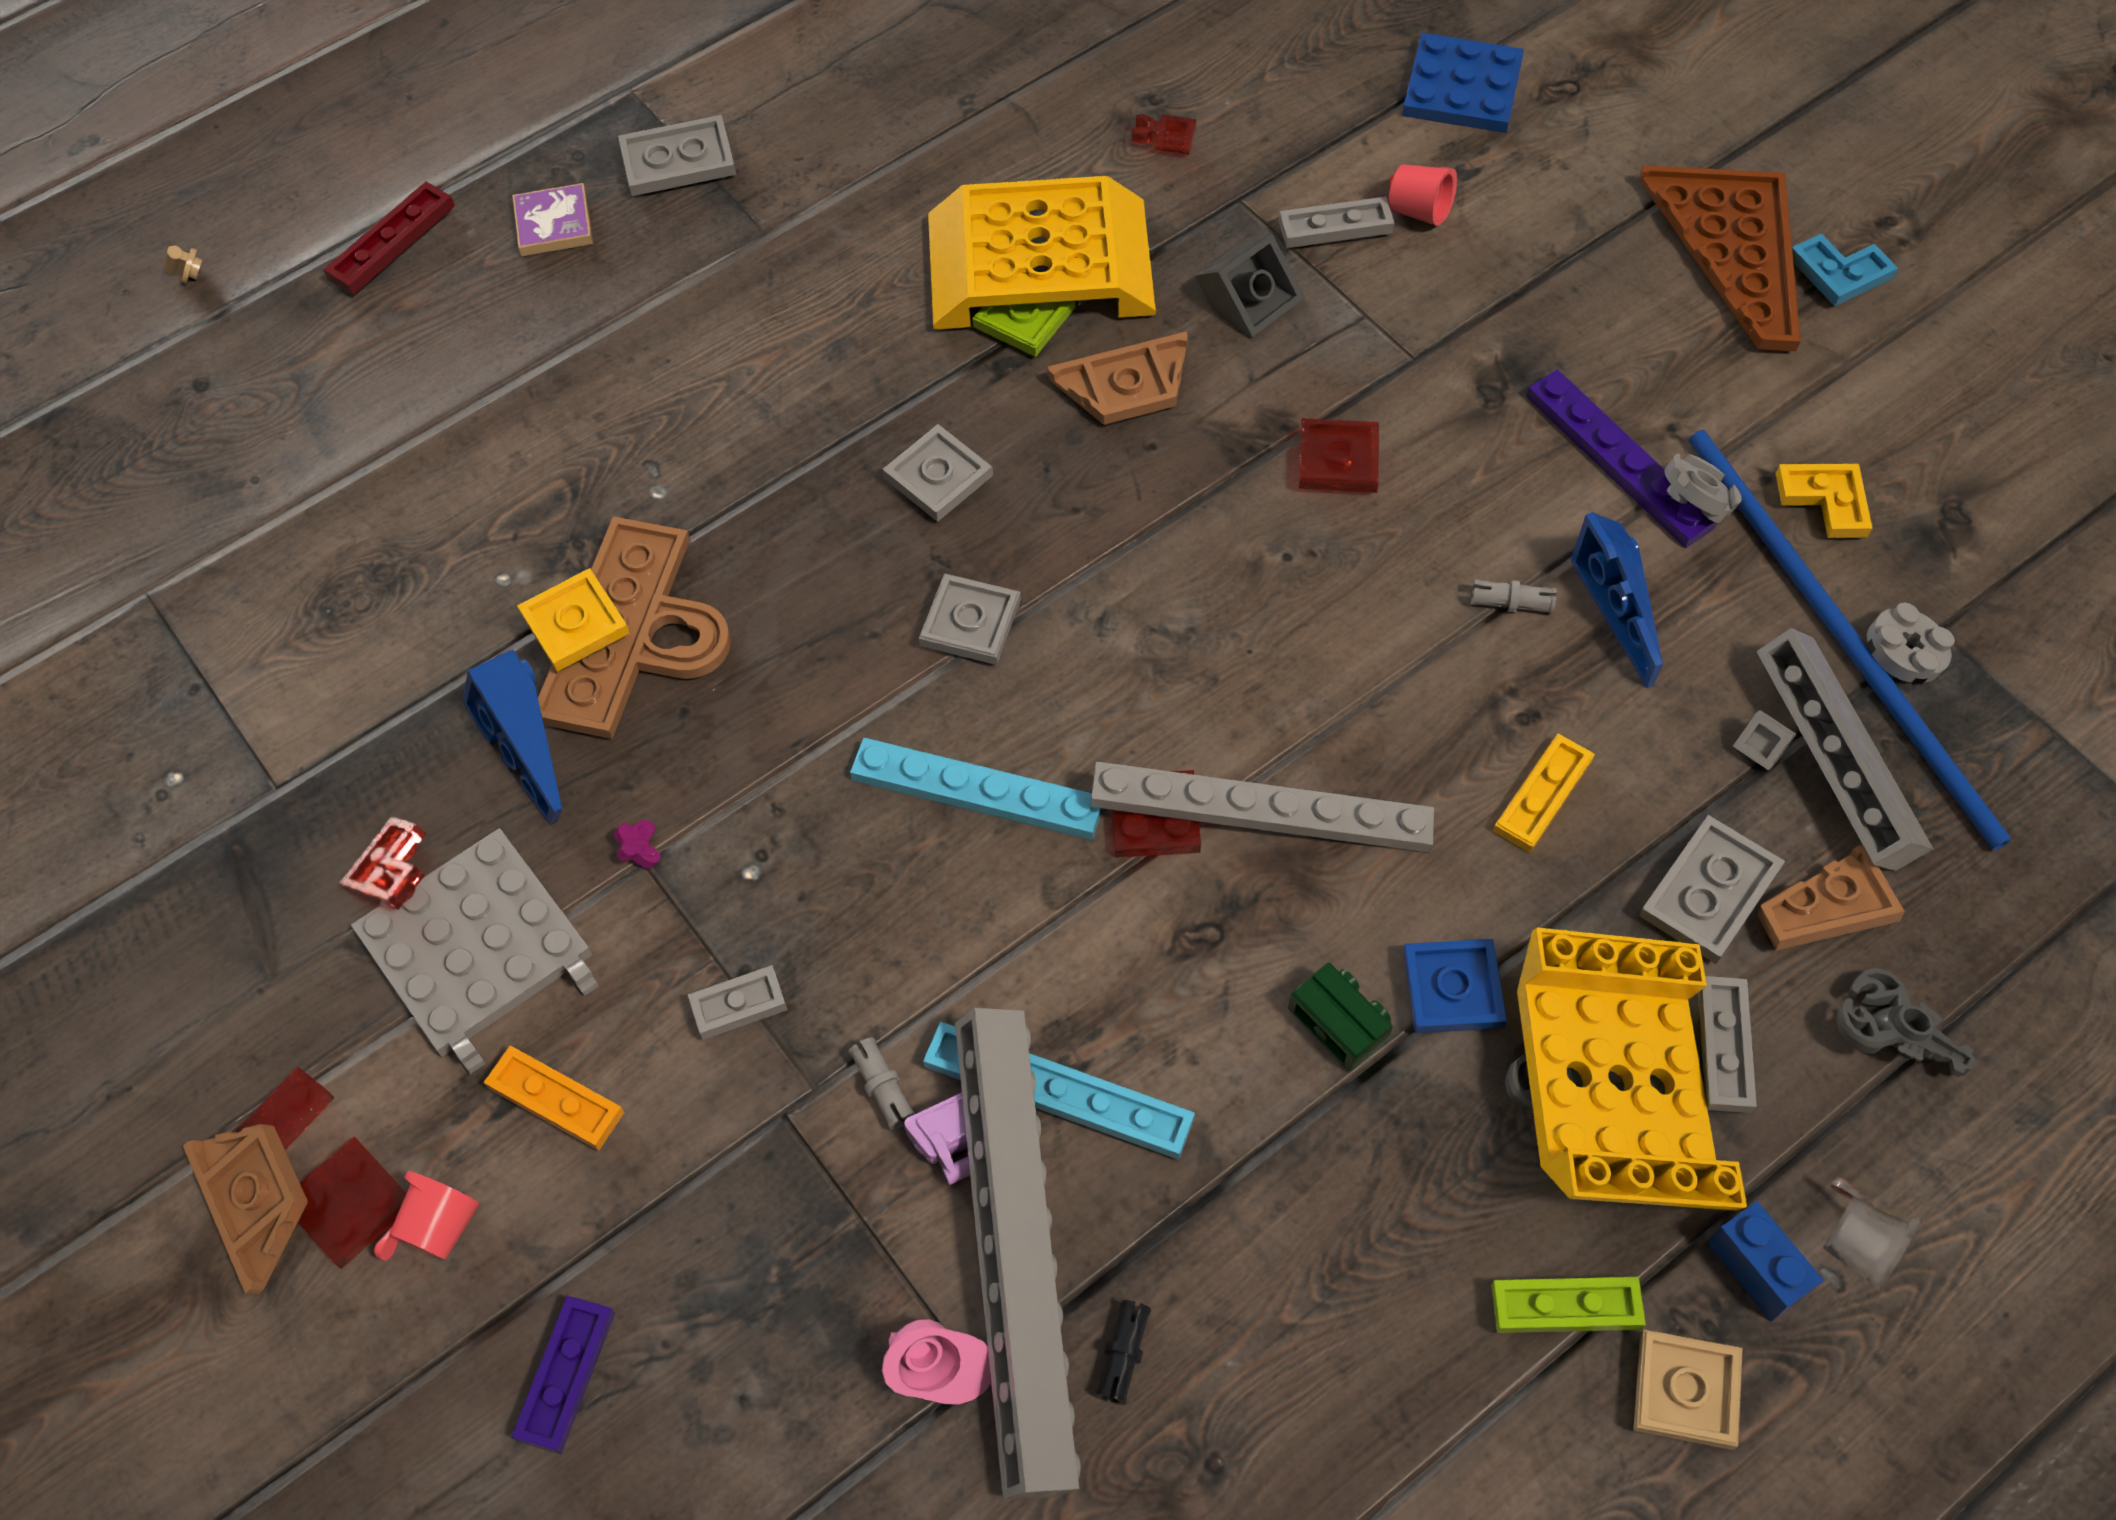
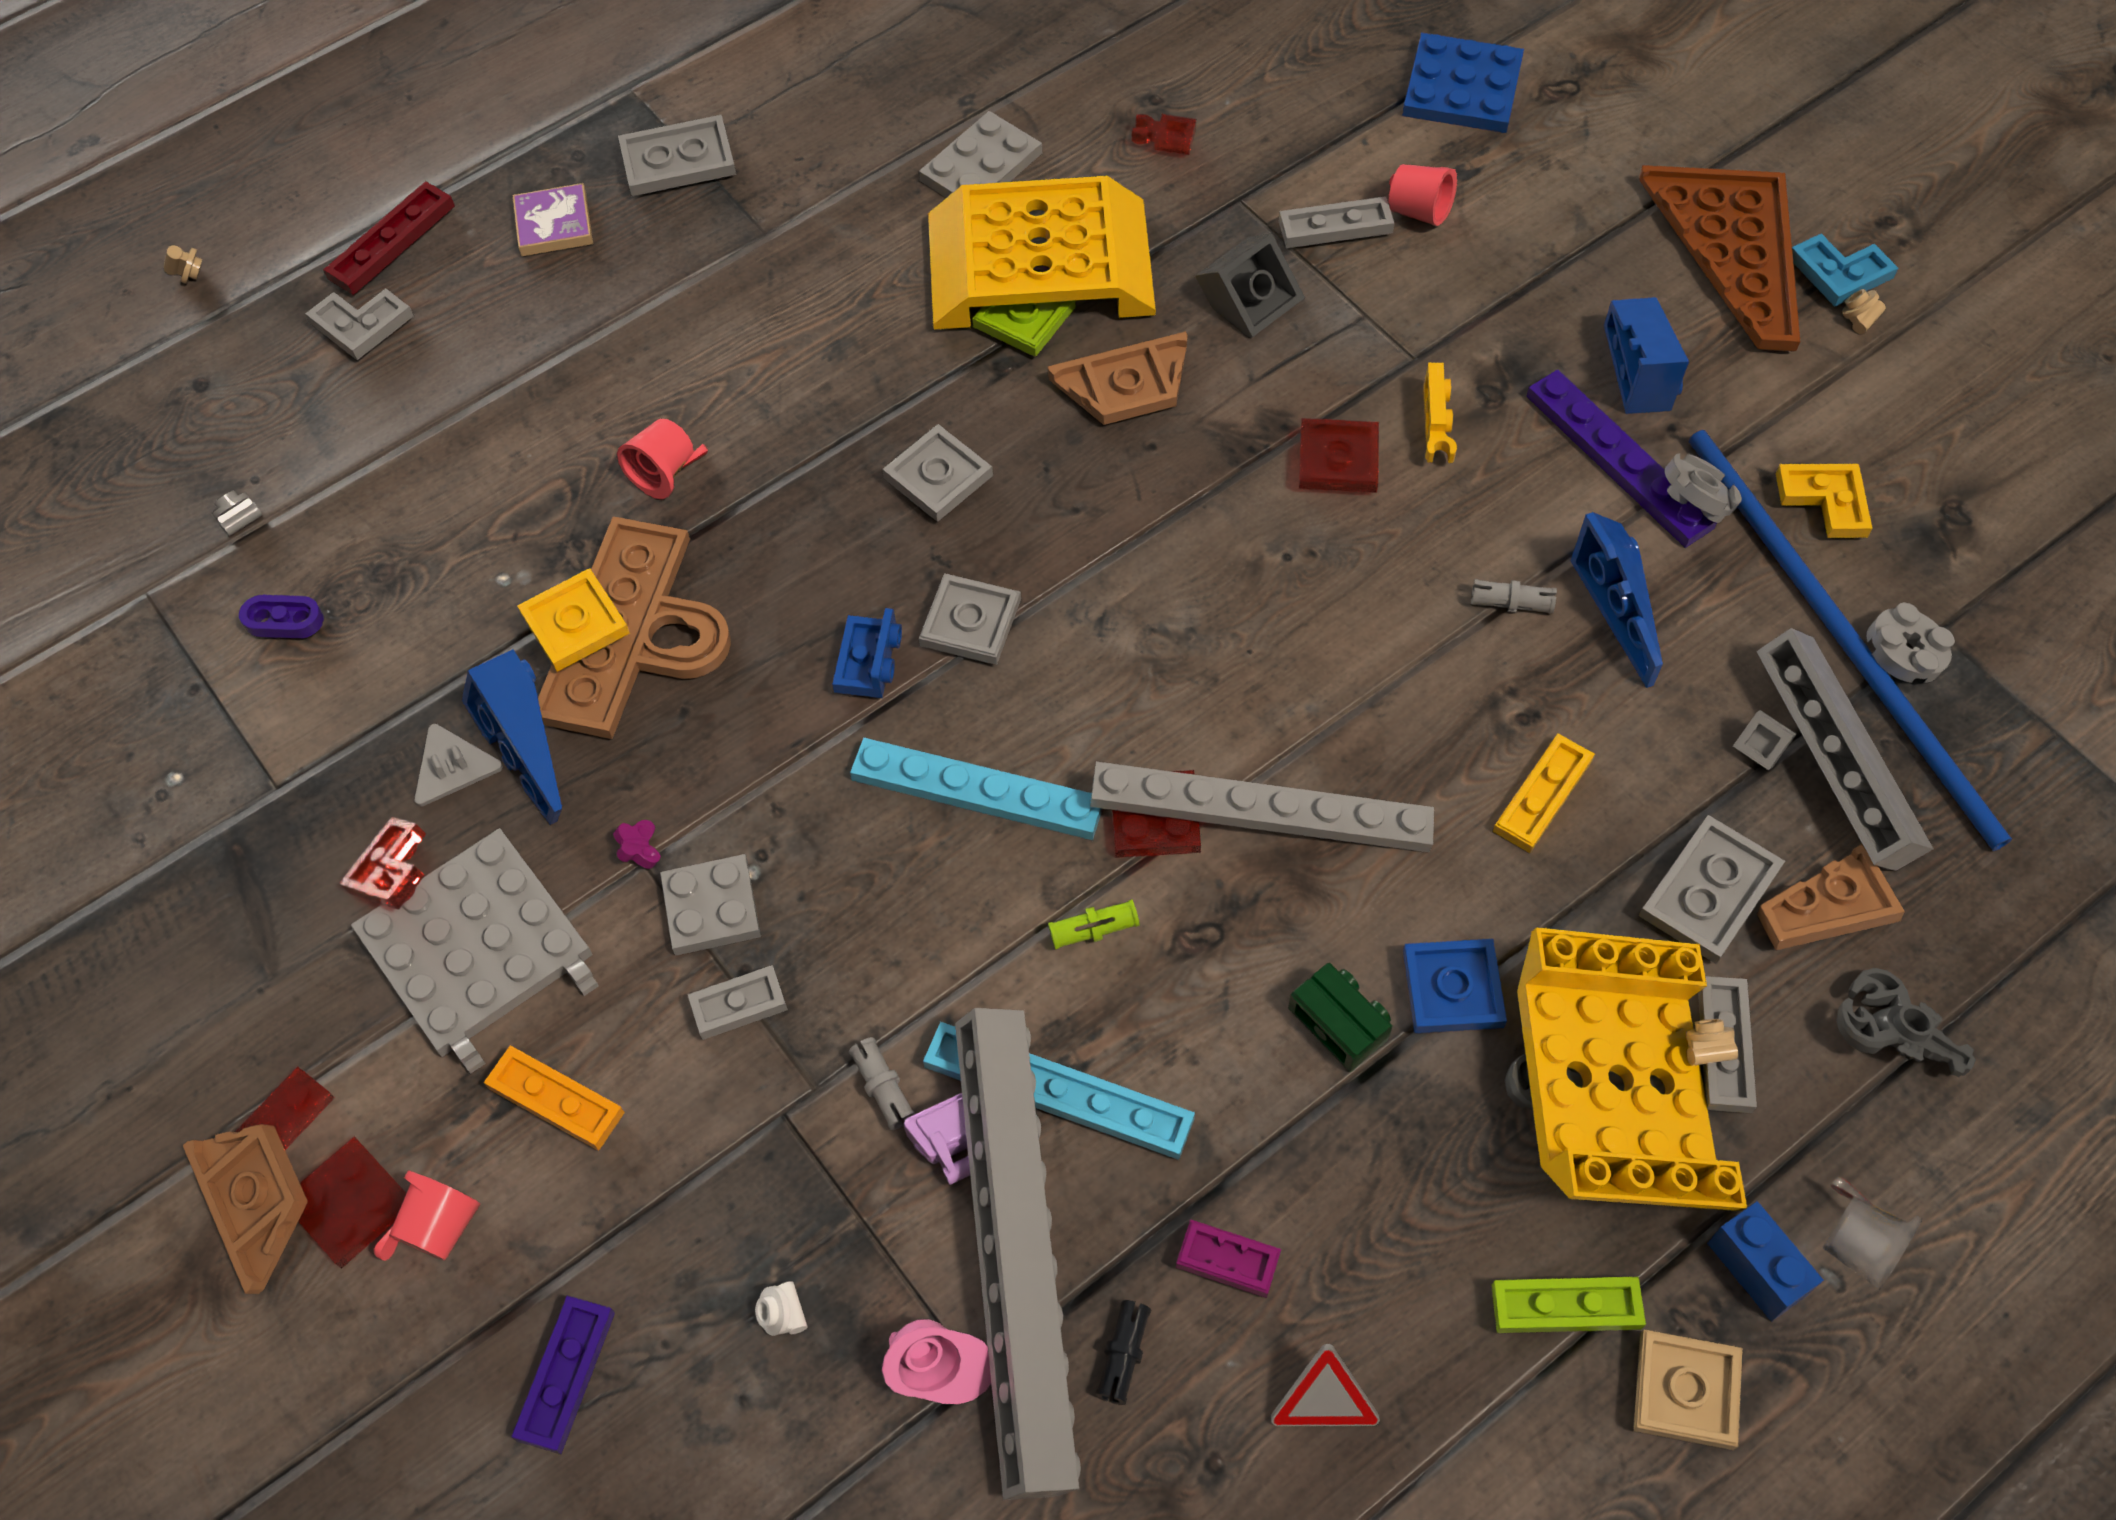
(235, 512): none -> light grey plate
(283, 616): none -> dark purple plate
(362, 328): none -> light grey plate
(450, 766): none -> light grey piece
(657, 456): none -> coral hat
(710, 904): none -> light grey plate
(780, 1310): none -> white plate
(866, 655): none -> blue bracket
(981, 155): none -> light grey plate
(1123, 916): none -> lime pin
(1228, 1258): none -> magenta plate
(1325, 1396): none -> piece
(1437, 417): none -> yellow plate
(1645, 355): none -> blue wedge
(1711, 1043): none -> tan plate
(1863, 309): none -> tan plate

